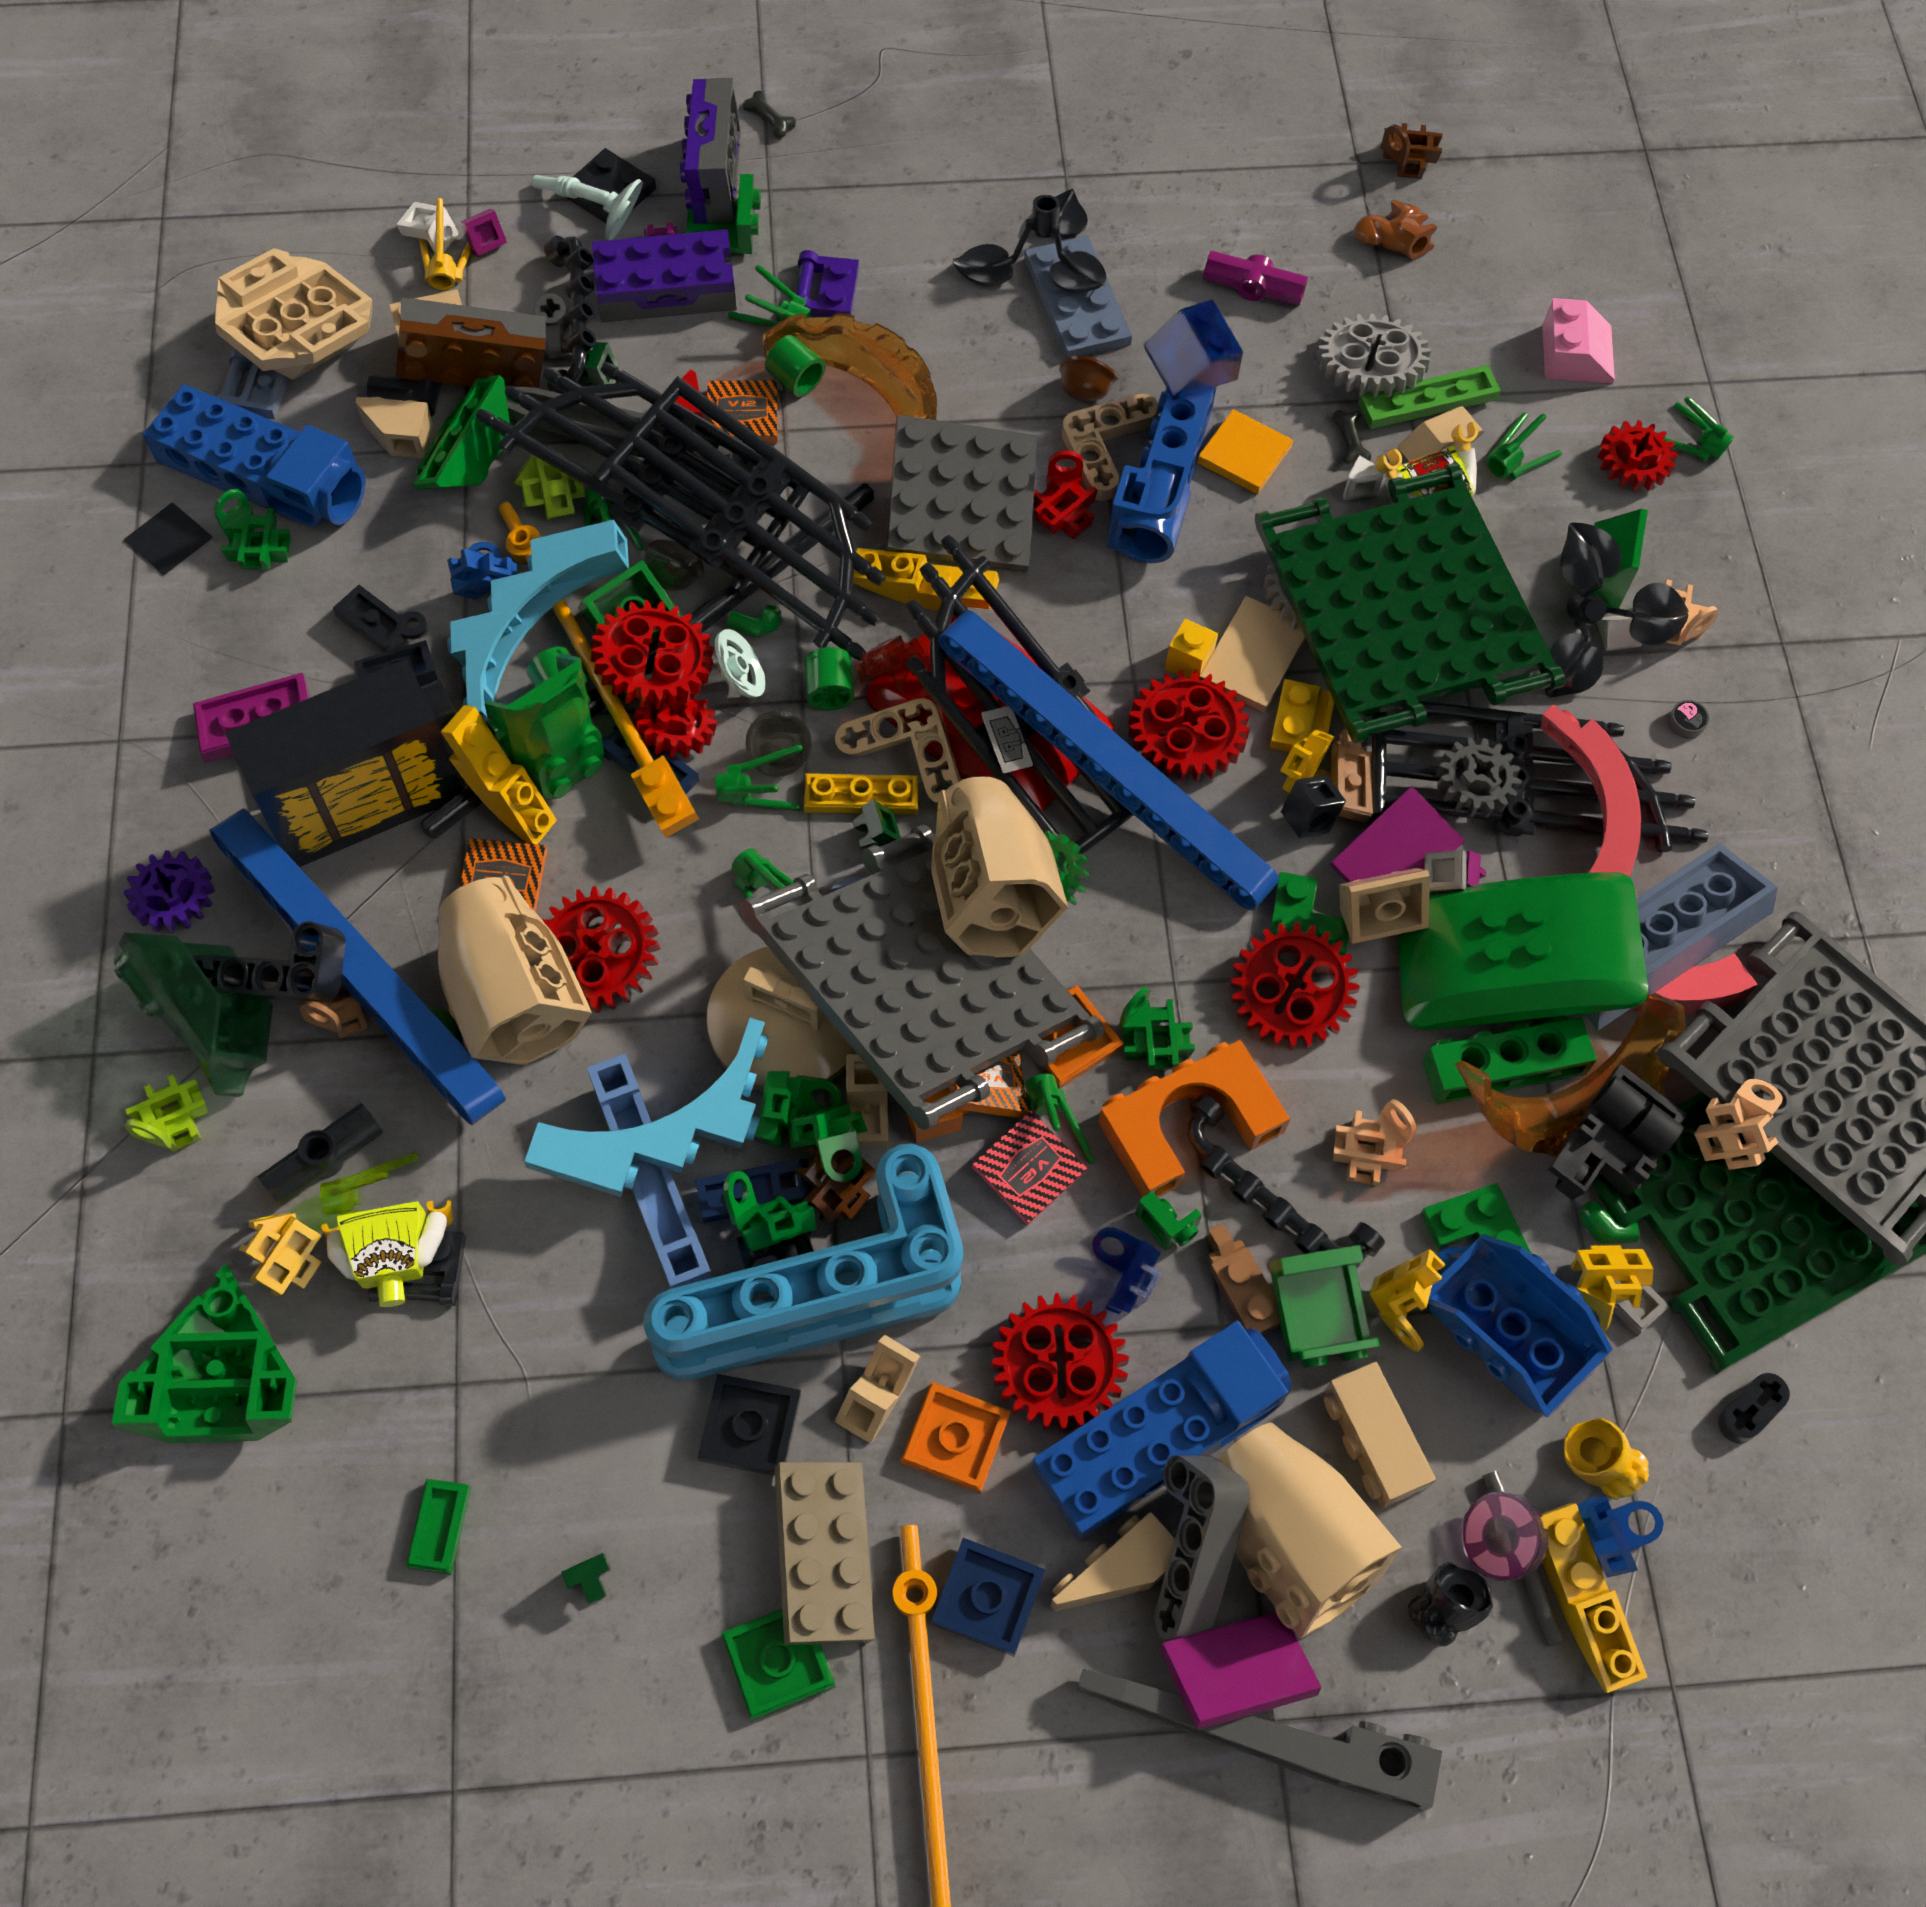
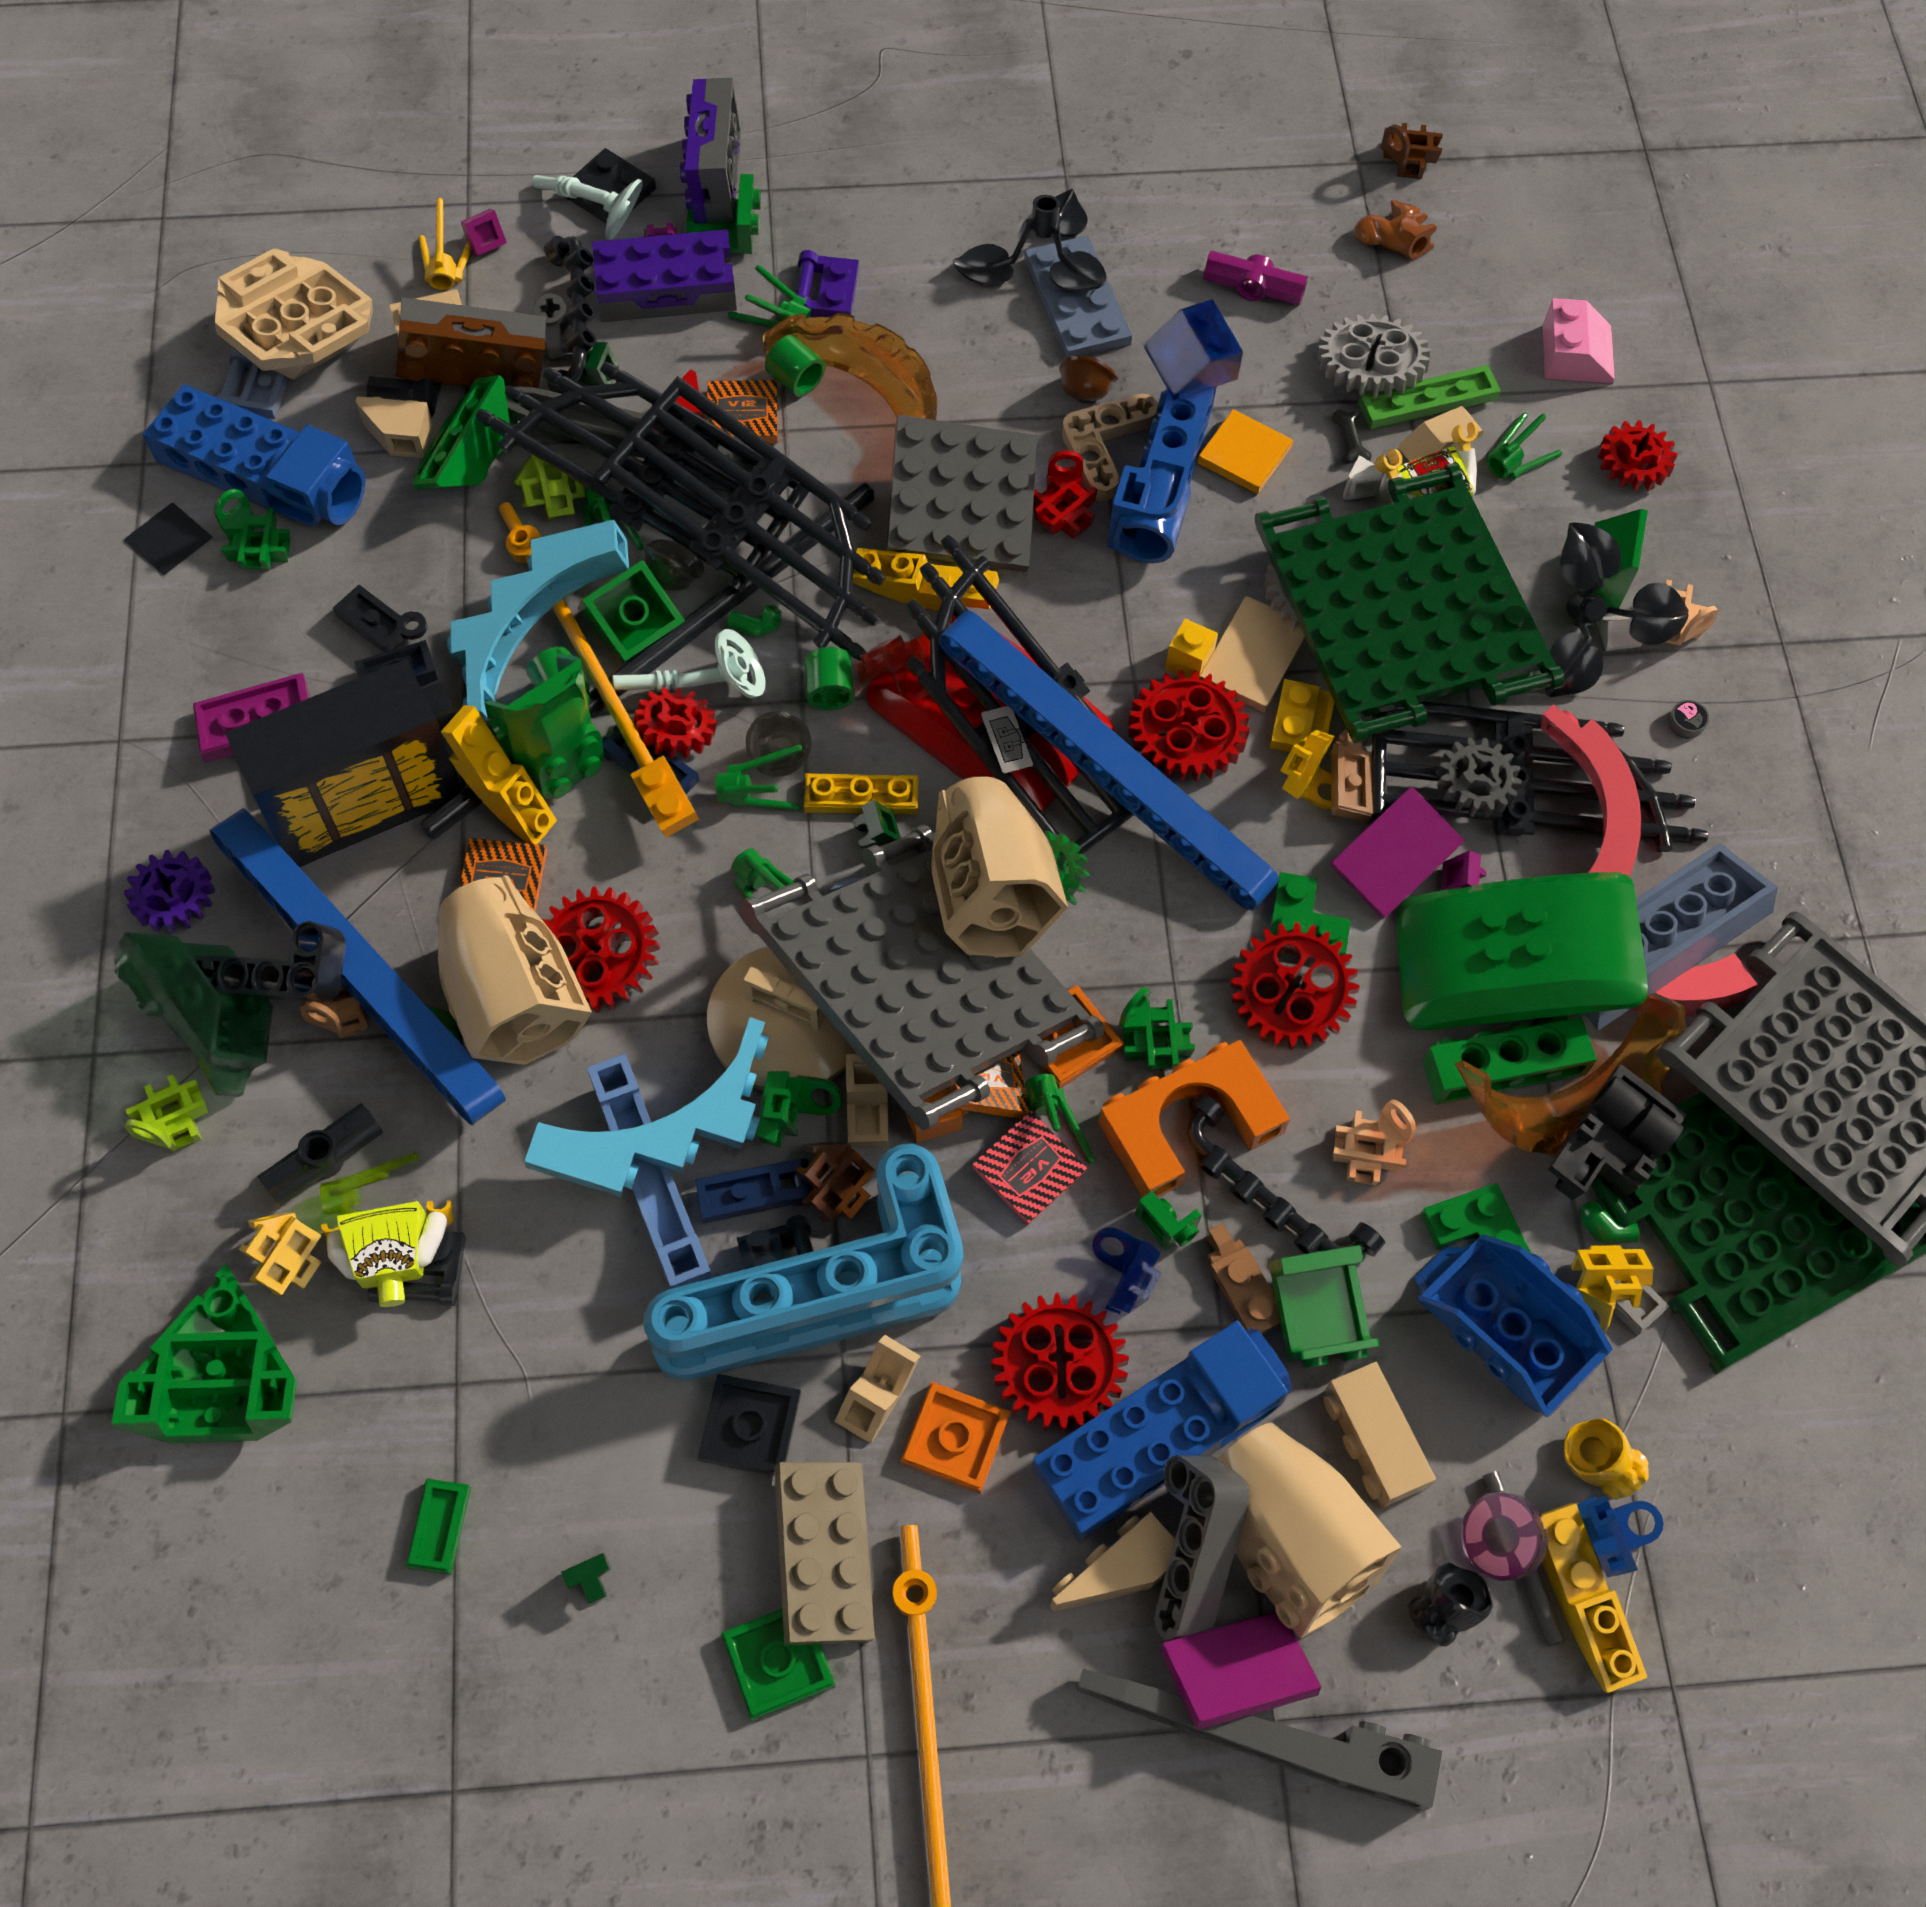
(421, 223): white bracket -> none
(474, 571): blue piece -> none
(623, 648): red gear -> none
(755, 1223): green piece -> none
(780, 123): pearl dark grey piece -> none
(831, 1131): green piece -> none
(919, 735): tan beam -> none
(988, 1597): dark blue plate -> none
(1313, 806): black brick -> none
(1385, 904): tan slope -> none
(1403, 1290): yellow piece -> none
(1446, 870): light grey tile -> none
(1714, 438): green plant -> none
(1749, 1117): light nougat piece -> none
(1761, 1415): black beam -> none

